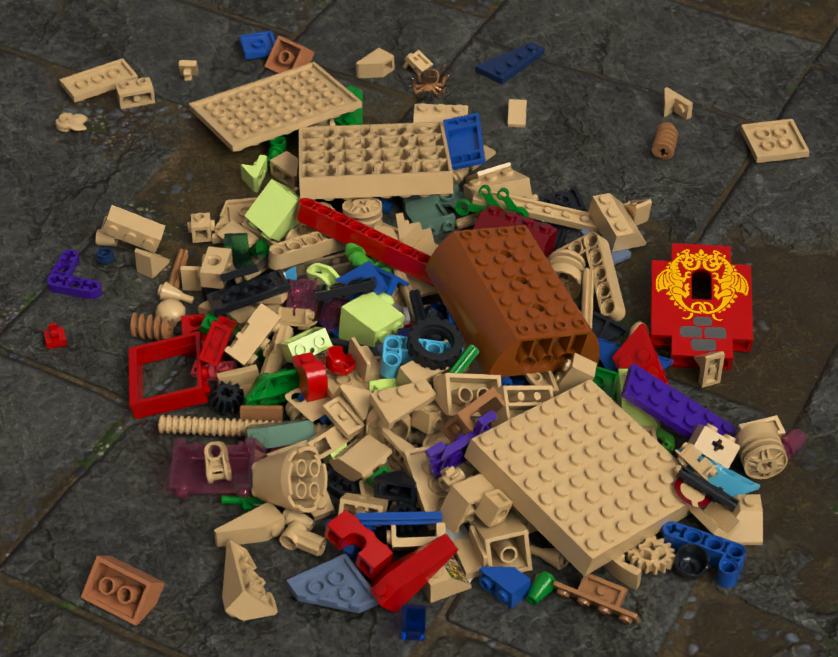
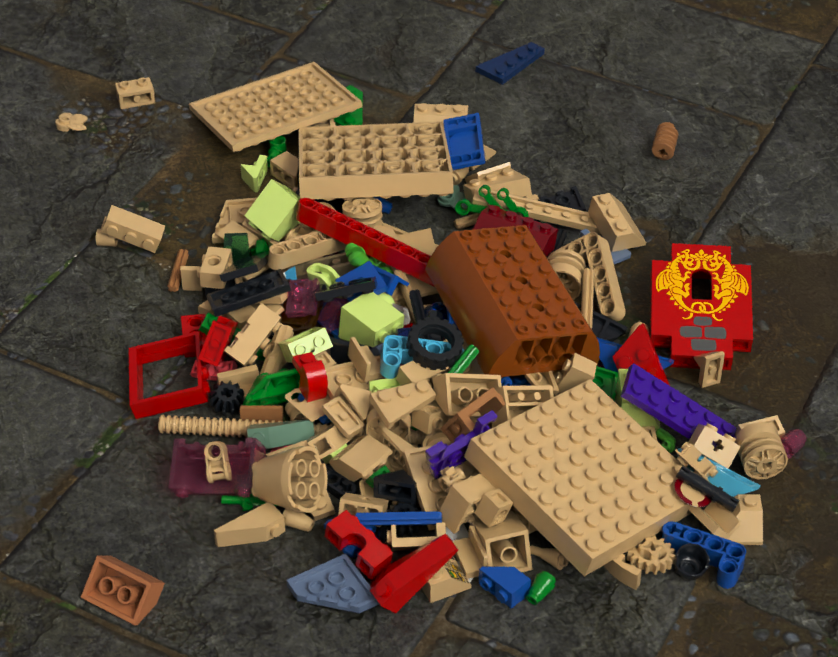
(54, 336): red tile -> none
(61, 281): dark purple beam -> none
(97, 80): tan plate -> none
(104, 255): dark blue plate -> none
(149, 263): tan slope -> none
(151, 328): medium nougat piece -> none
(168, 291): tan cone -> none
(171, 309): tan hair -> none
(188, 69): tan tile -> none
(201, 227): tan brick -> none
(243, 588): tan wedge -> none
(257, 44): blue plate -> none
(287, 55): nougat slope -> none
(298, 537): tan piece -> none
(302, 317): tan hinge -> none
(338, 362): red hair -> none
(375, 64): tan slope -> none
(408, 233): tan slope -> none
(413, 622): clear blue panel -> none
(417, 60): tan bracket -> none
(429, 83): animal -> none
(429, 213): sand green panel -> none
(517, 113): tan slope -> none
(601, 594): medium nougat bracket -> none
(639, 210): tan slope -> none
(676, 103): tan slope -> none
(774, 140): tan plate -> none

